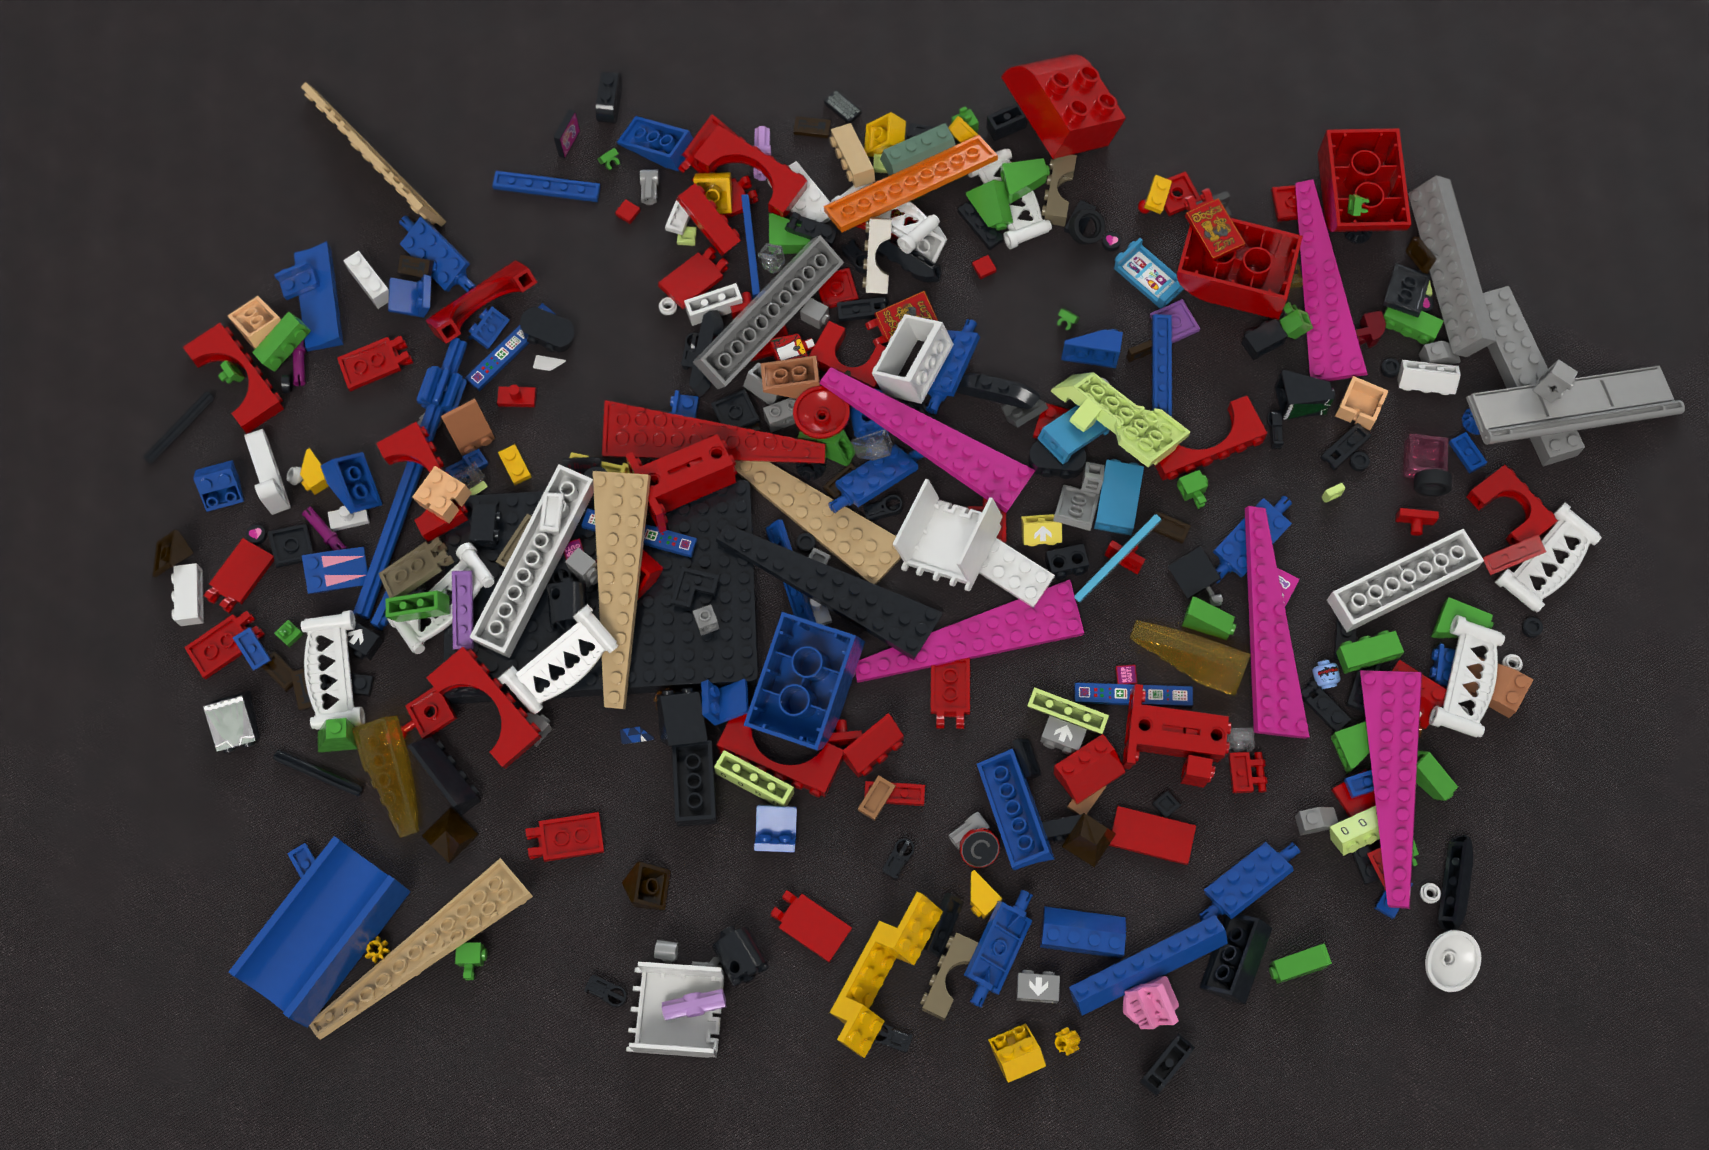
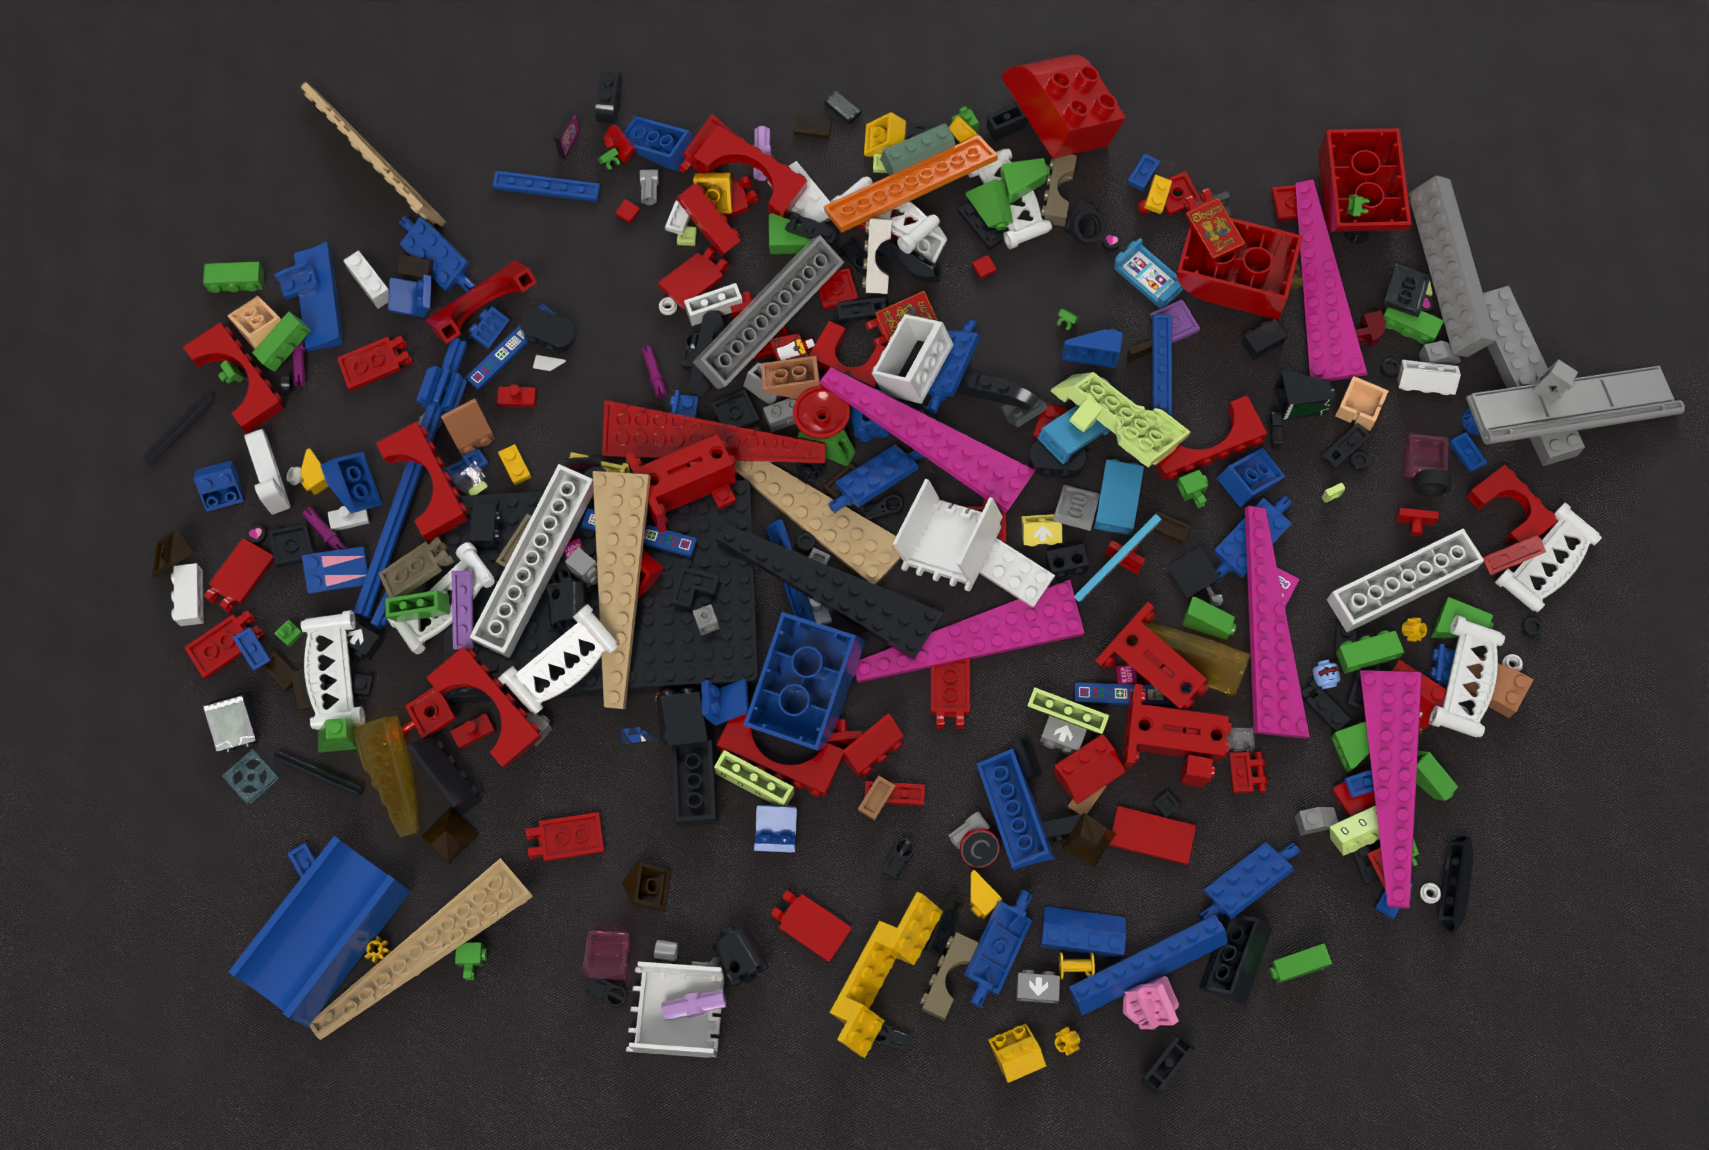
(233, 276): none -> bright green brick
(240, 765): none -> clear light blue piece
(438, 491): light nougat piece -> none
(472, 731): none -> red tile
(551, 512): white tile -> none
(607, 955): none -> clear pink piece
(616, 139): none -> red tile
(656, 378): none -> magenta pin
(723, 496): none -> red plate
(750, 245): blue tile -> none
(772, 262): clear brick -> none
(815, 313): light grey brick -> none
(852, 155): tan brick -> none
(873, 445): clear slope -> none
(1076, 965): none -> yellow piece
(1092, 477): light grey brick -> none
(1143, 172): none -> blue plate
(1155, 661): none -> red brick
(1250, 477): none -> blue slope
(1296, 322): bright green brick -> none
(1414, 629): none -> yellow gear
(1420, 254): dark brown tile -> none
(1460, 964): white dish -> none

